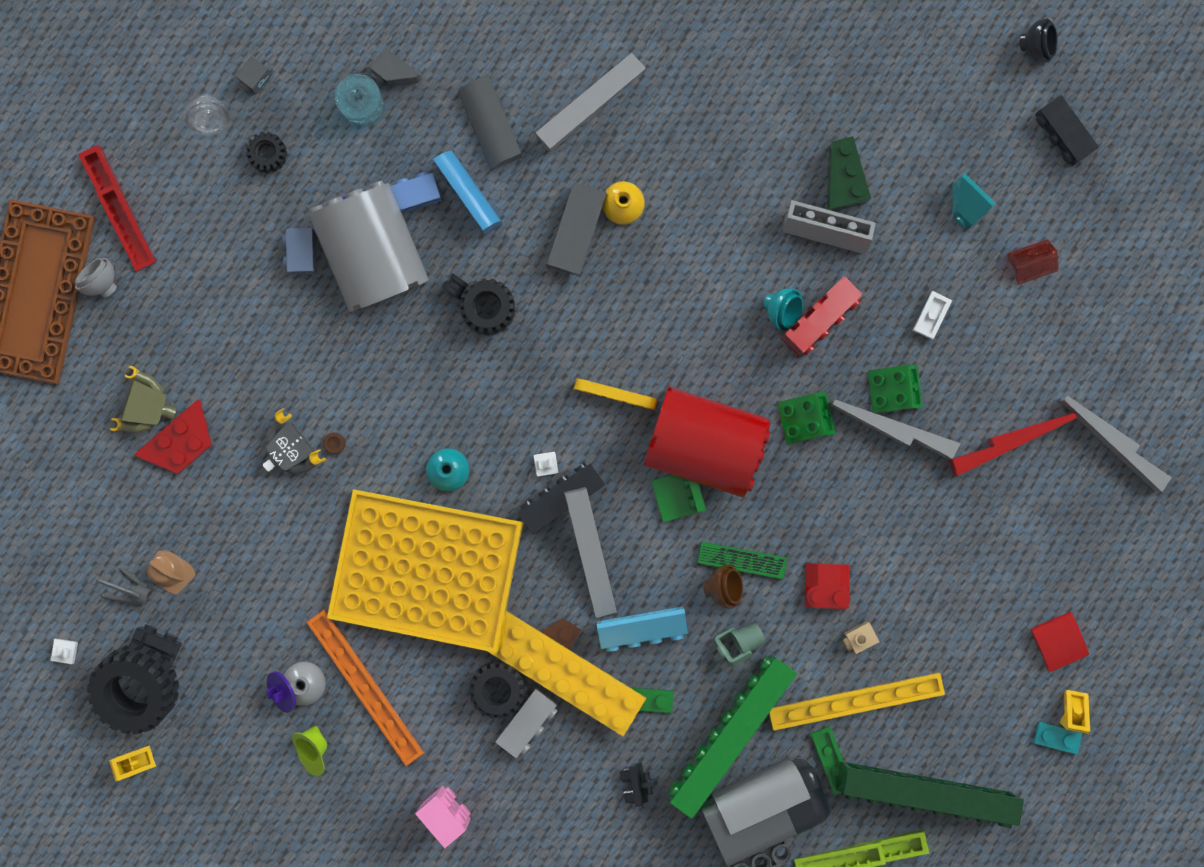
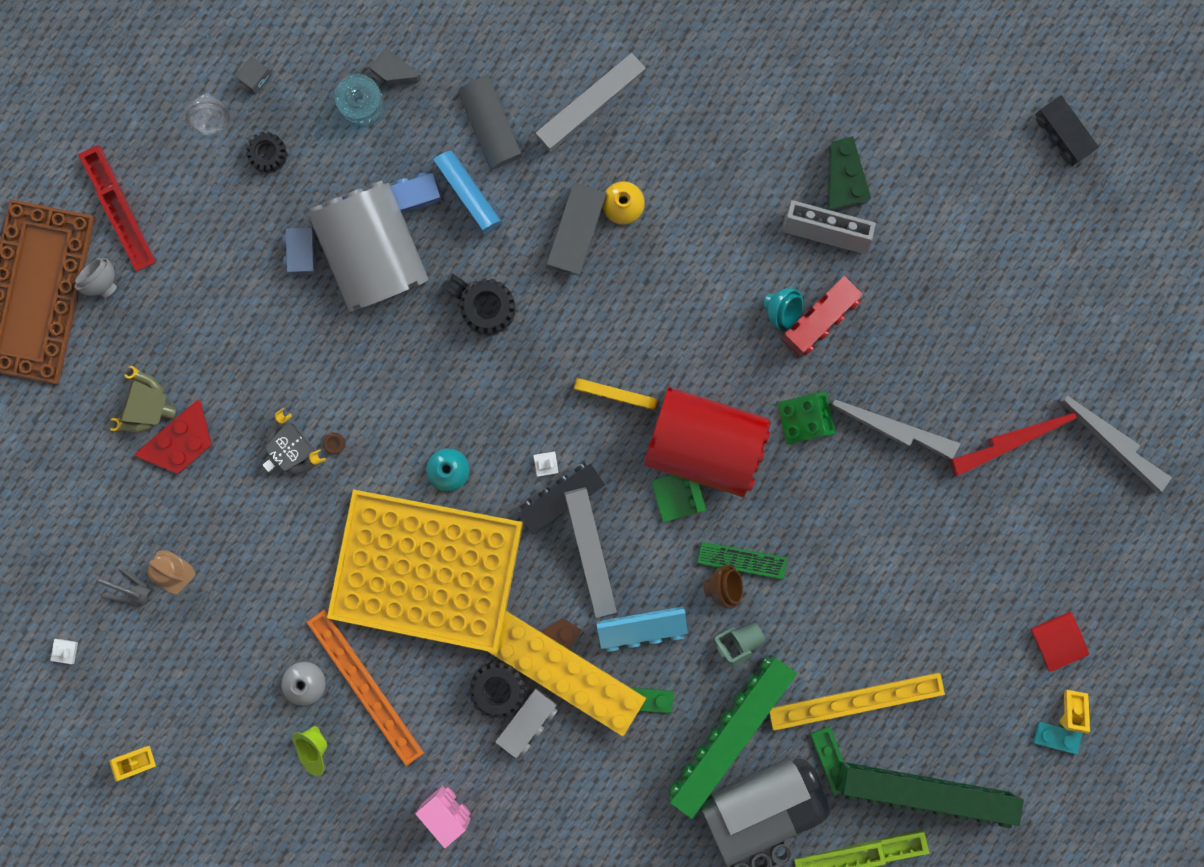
(115, 706): black tyre -> none
(164, 644): black brick -> none
(280, 692): dark purple piece -> none
(641, 784): black hips -> none
(827, 586): red slope -> none
(860, 638): tan brick -> none
(895, 388): green bracket -> none
(932, 315): white plate -> none
(969, 202): teal slope -> none
(1034, 261): clear red panel -> none
(1040, 40): black piece -> none

